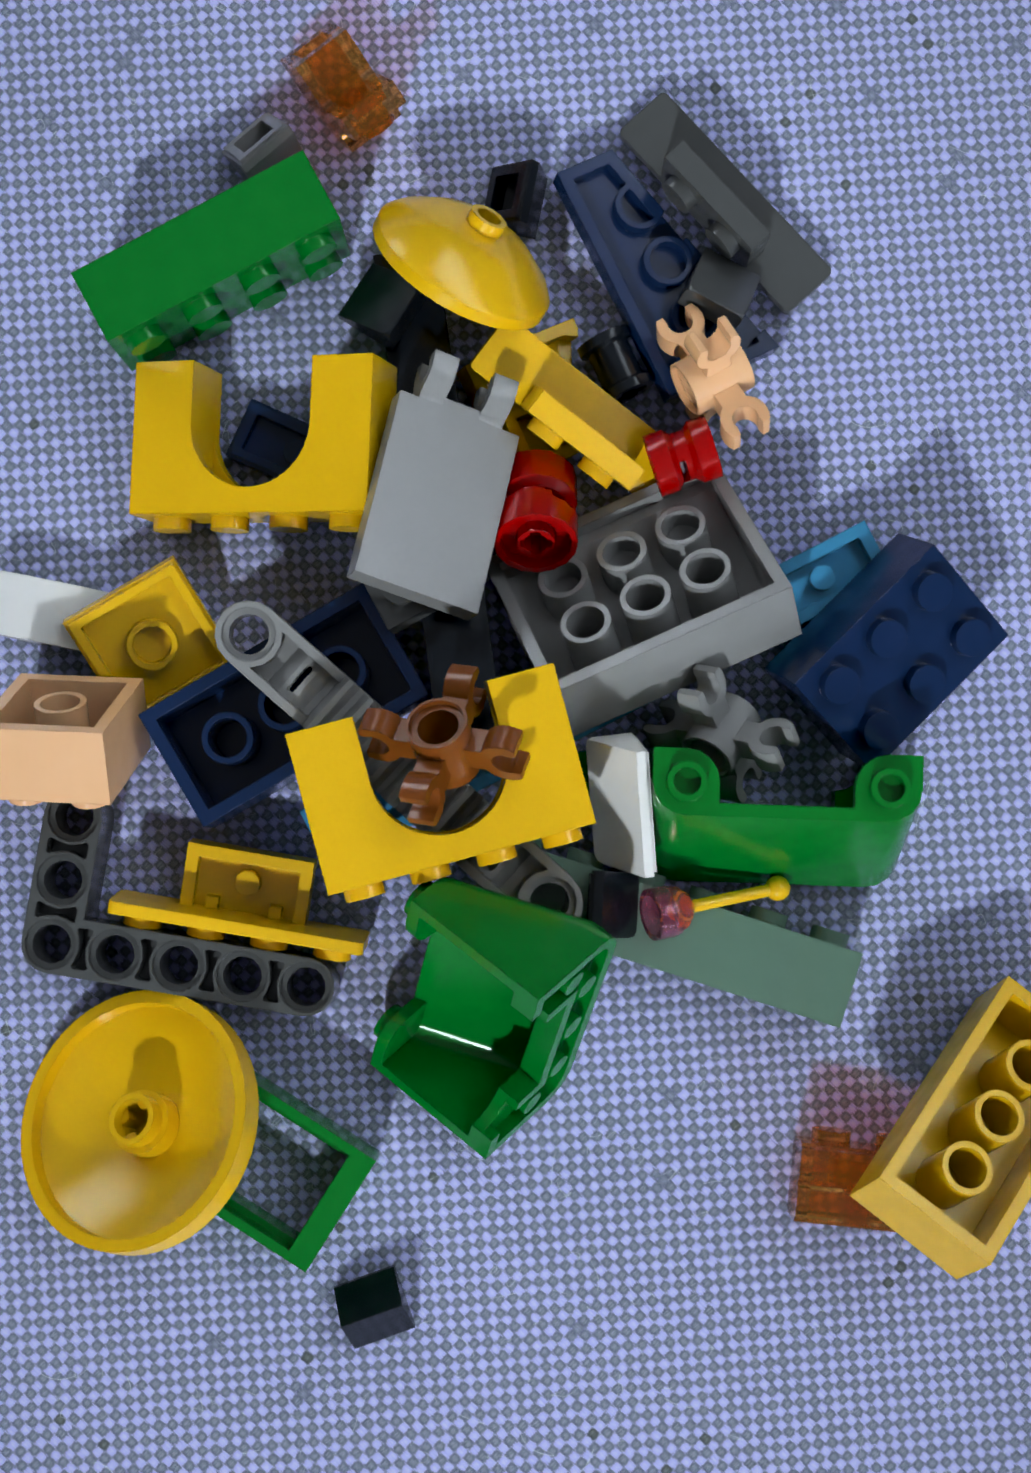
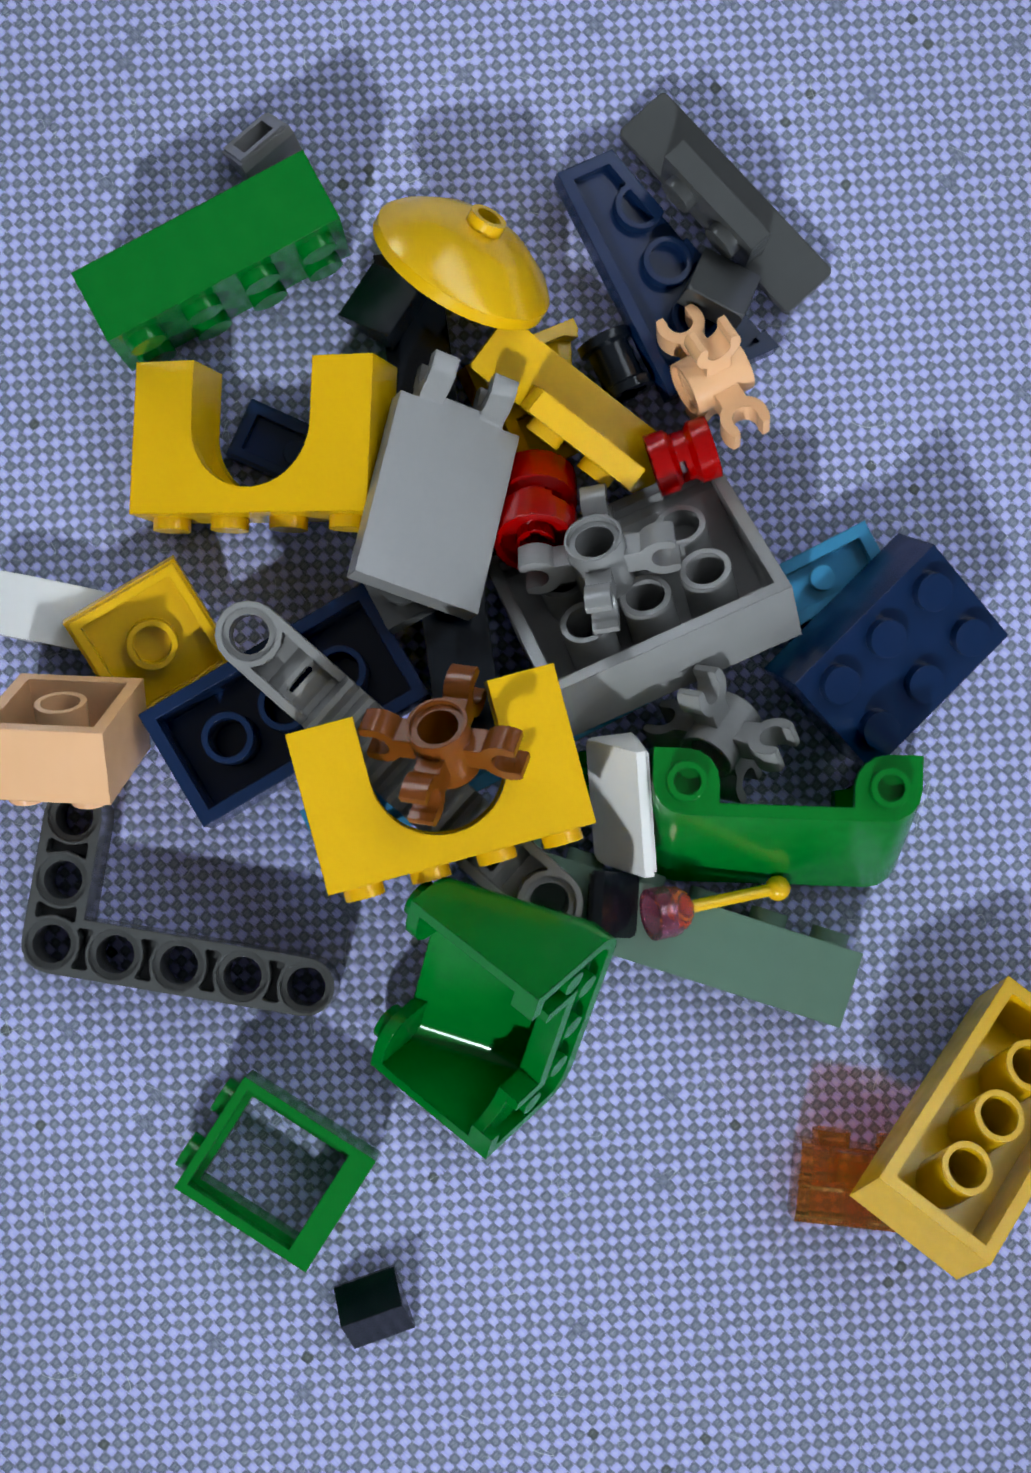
(139, 1123): yellow dish -> none
(243, 895): yellow bracket -> none
(343, 86): clear orange brick -> none
(518, 195): black slope -> none
(599, 558): none -> light grey pin

